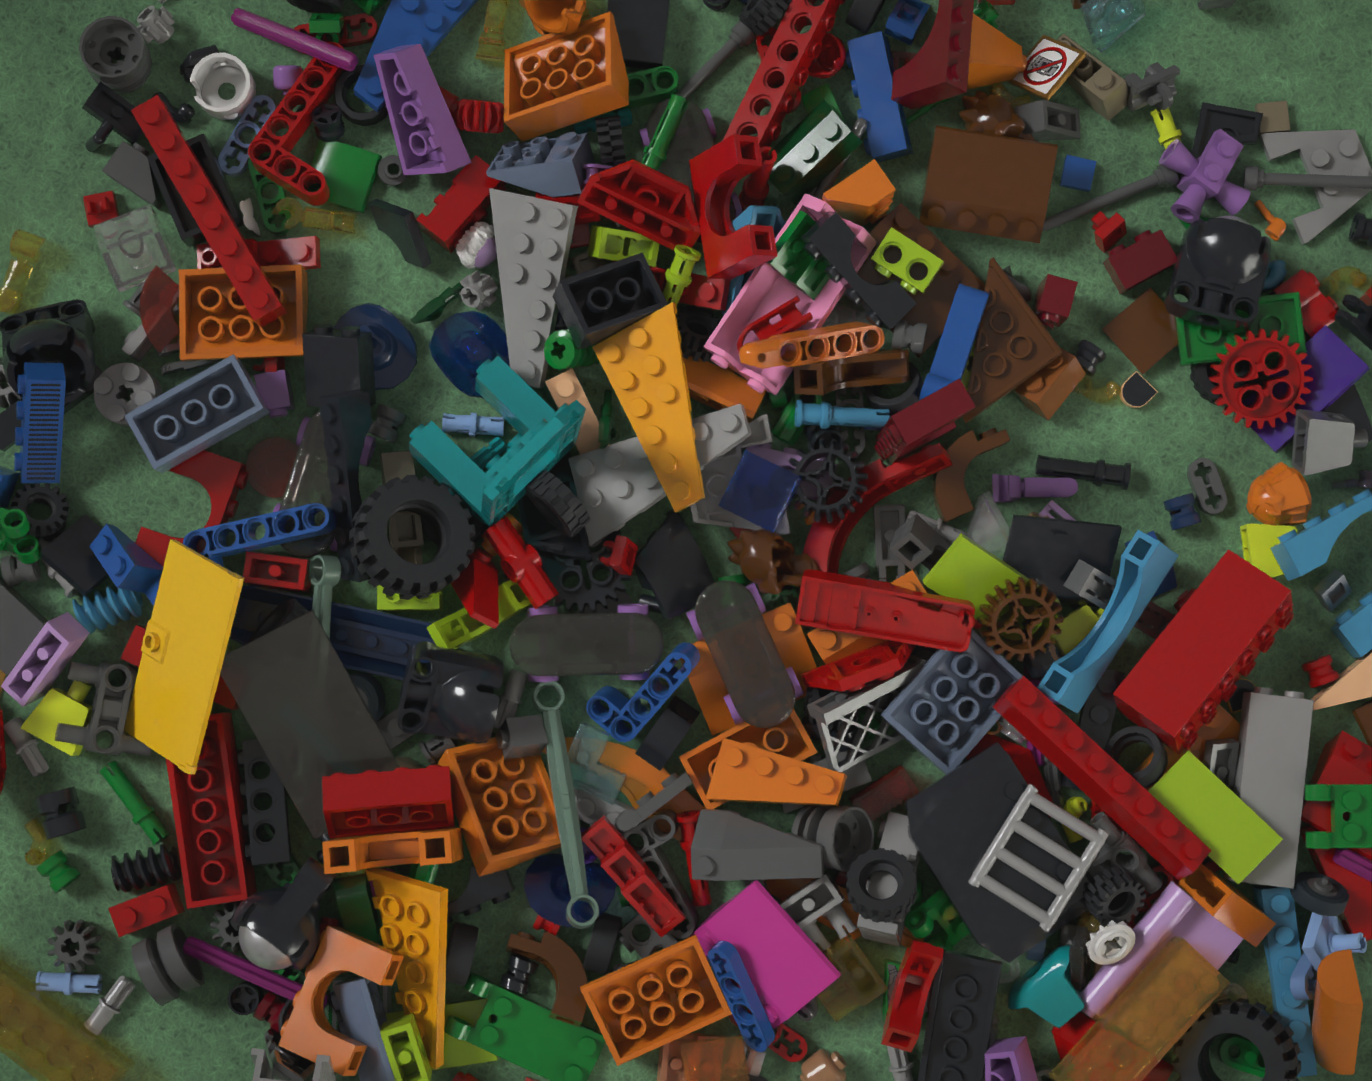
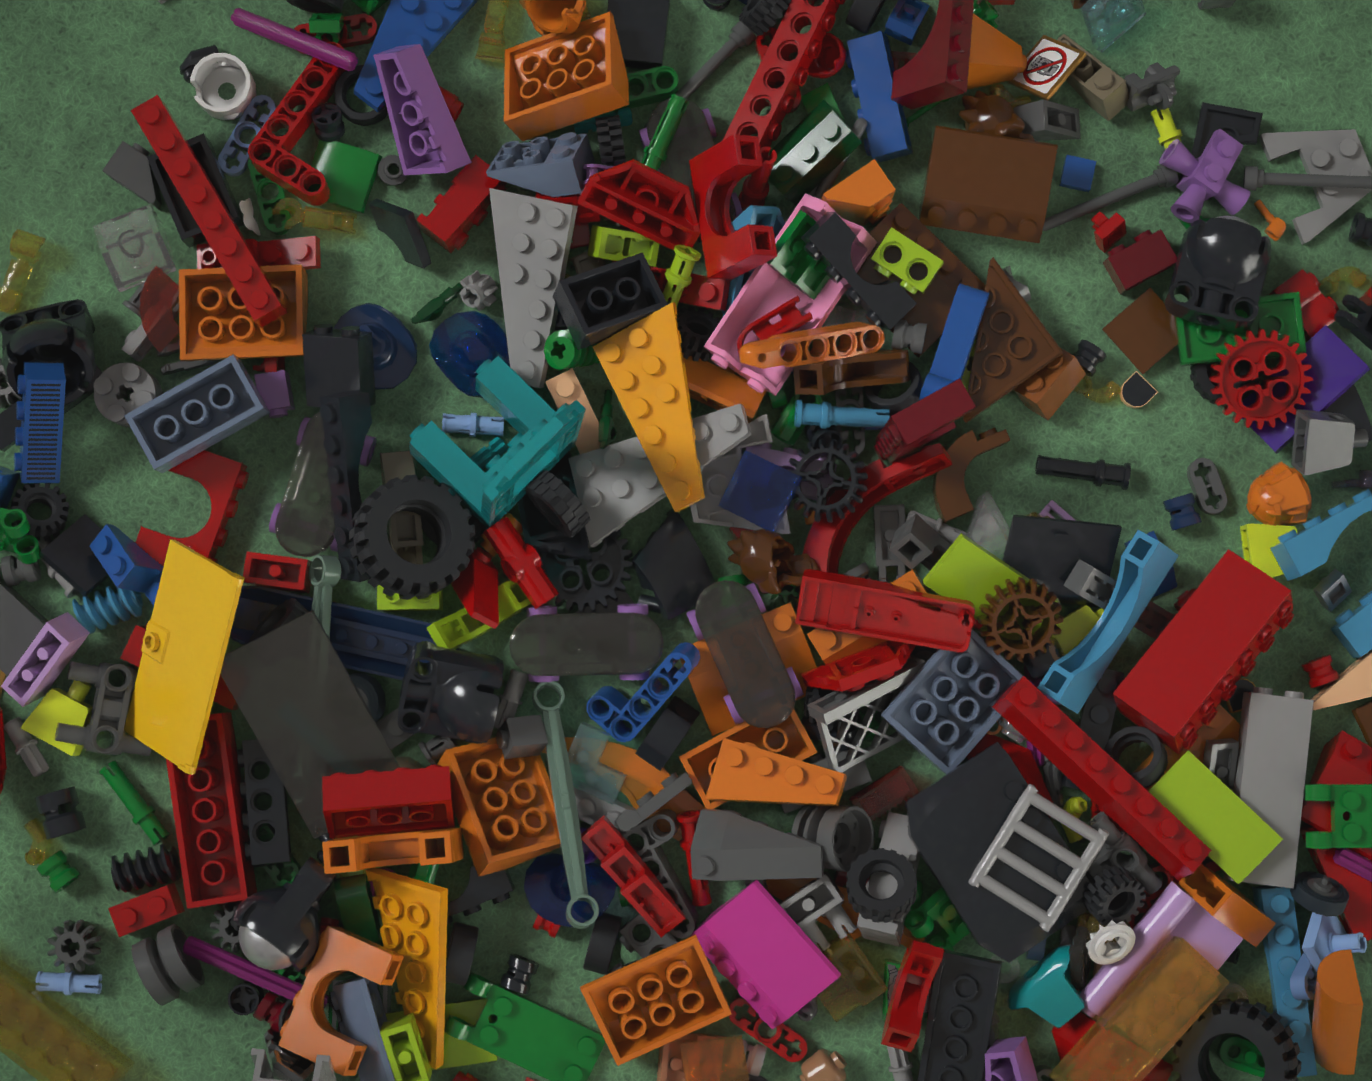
(100, 207): red tile -> none
(108, 40): dark grey wheel -> none
(109, 1005): light grey axle -> none
(113, 113): black plate -> none
(155, 24): light grey gear -> none
(182, 114): black arm -> none
(271, 466): clear red tile -> none
(275, 531): blue beam -> none
(285, 76): medium lavender piece -> none
(387, 423): dark grey wheel -> none
(477, 246): white hair -> none
(480, 116): red gear -> none
(565, 968): reddish brown arch -> none
(622, 555): red tile -> none
(728, 964): blue beam -> none
(1010, 488): medium lavender piece -> none
(1054, 300): dark red brick -> none
(1274, 117): dark tan tile -> none
(1276, 275): dark azure arm -> none

